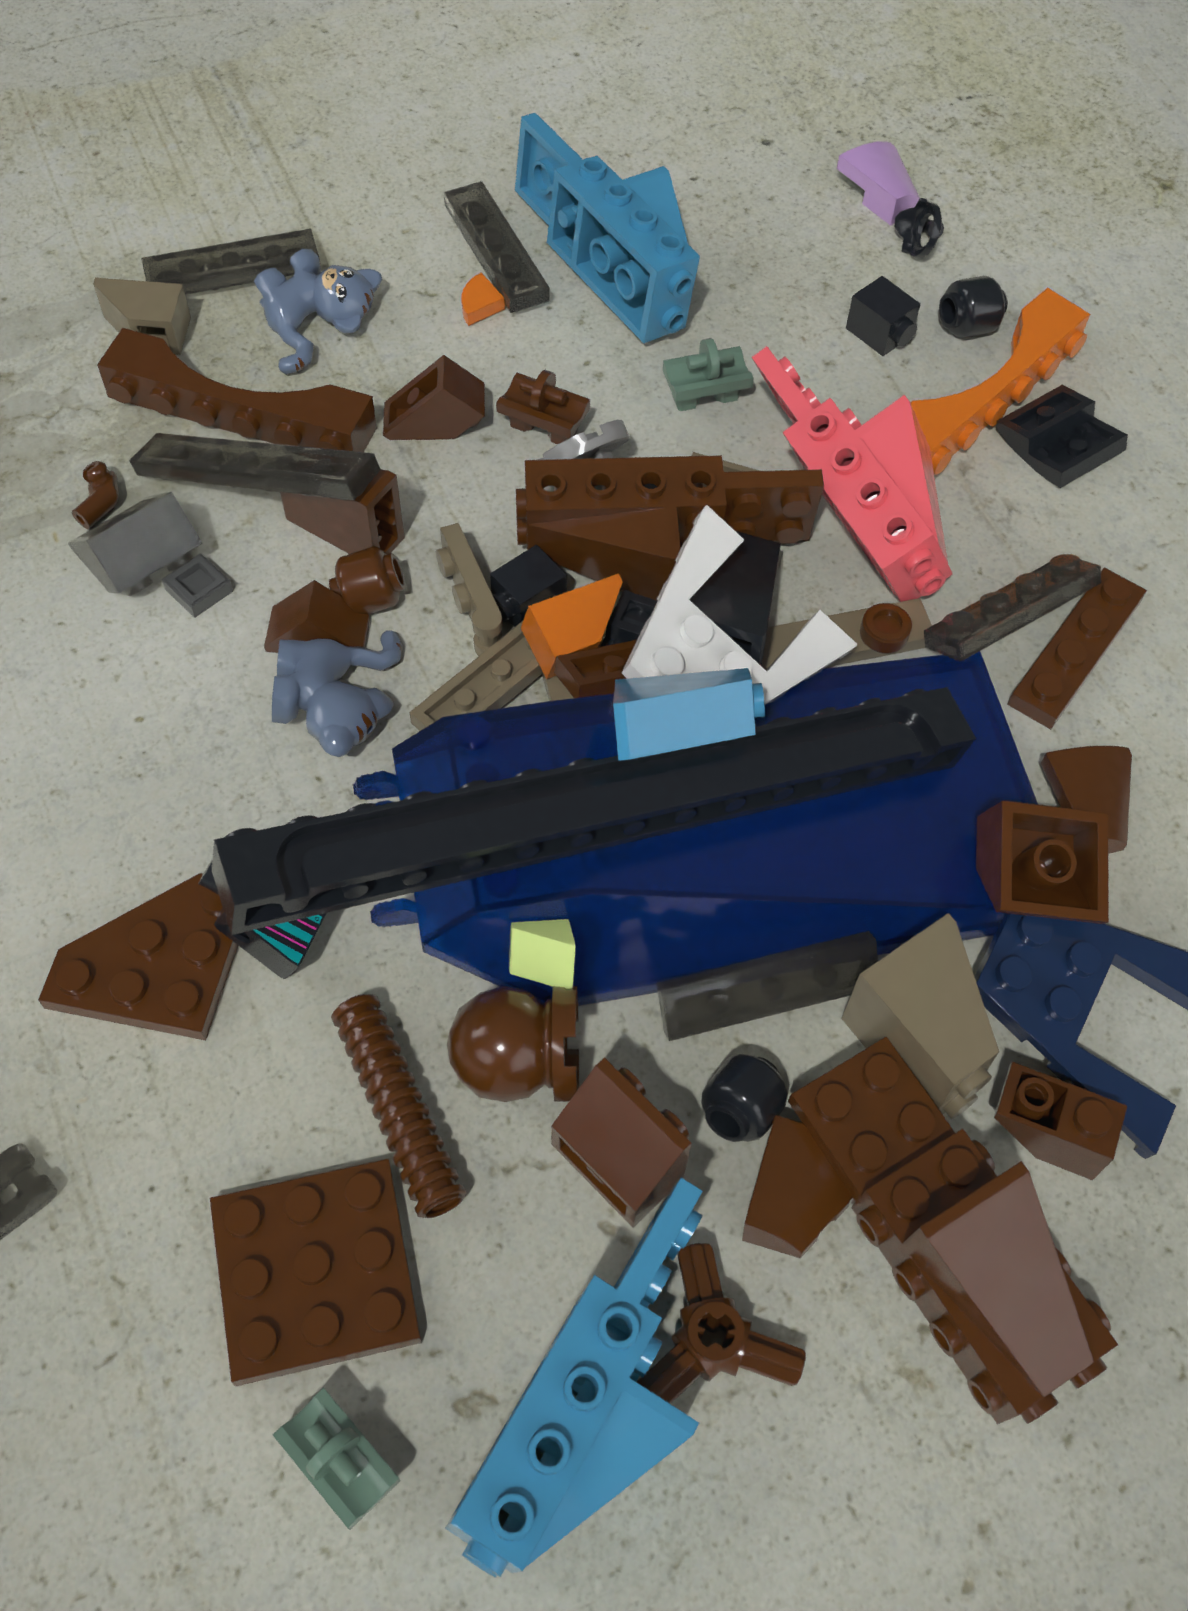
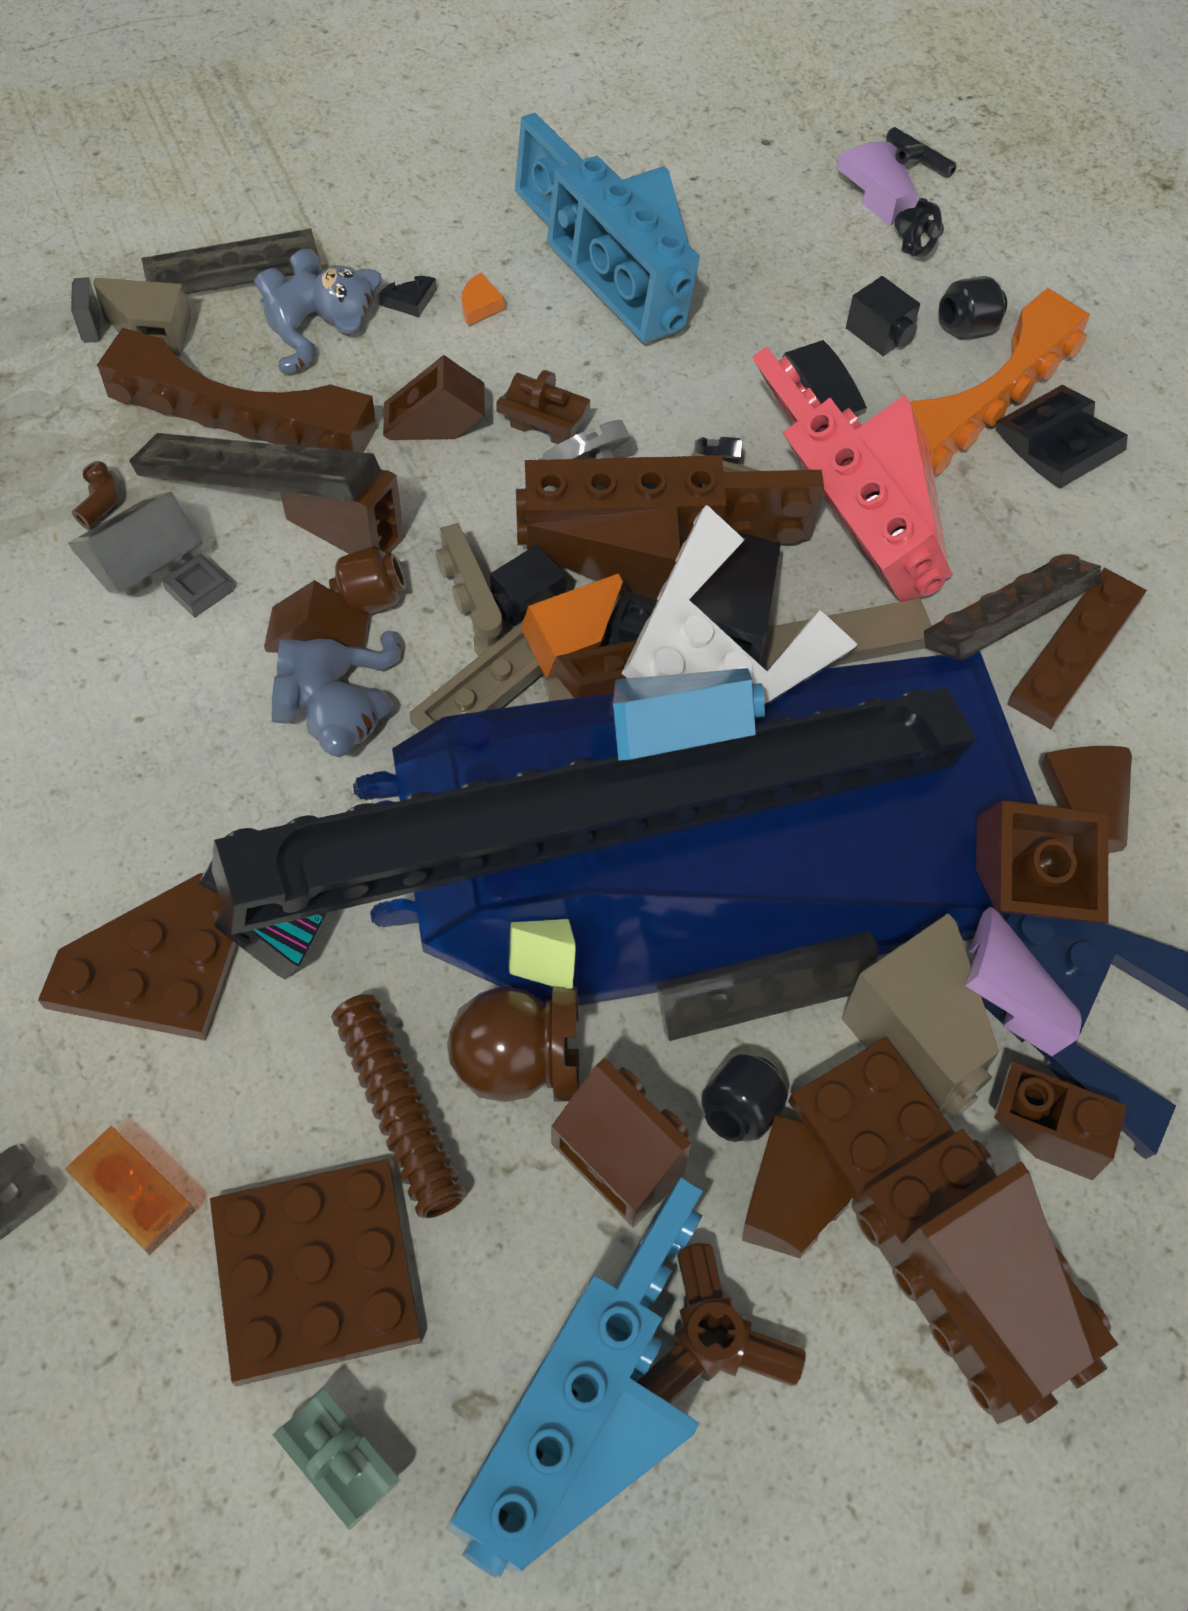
(85, 310): none -> dark grey tile
(130, 1190): none -> clear orange plate
(409, 296): none -> black tile
(496, 247): clear smoke plate -> none
(707, 374): sand green hips -> none
(726, 446): none -> black tile
(826, 376): none -> black slope
(885, 628): reddish brown tile -> none
(913, 150): none -> black piece
(1018, 984): none -> lavender slope

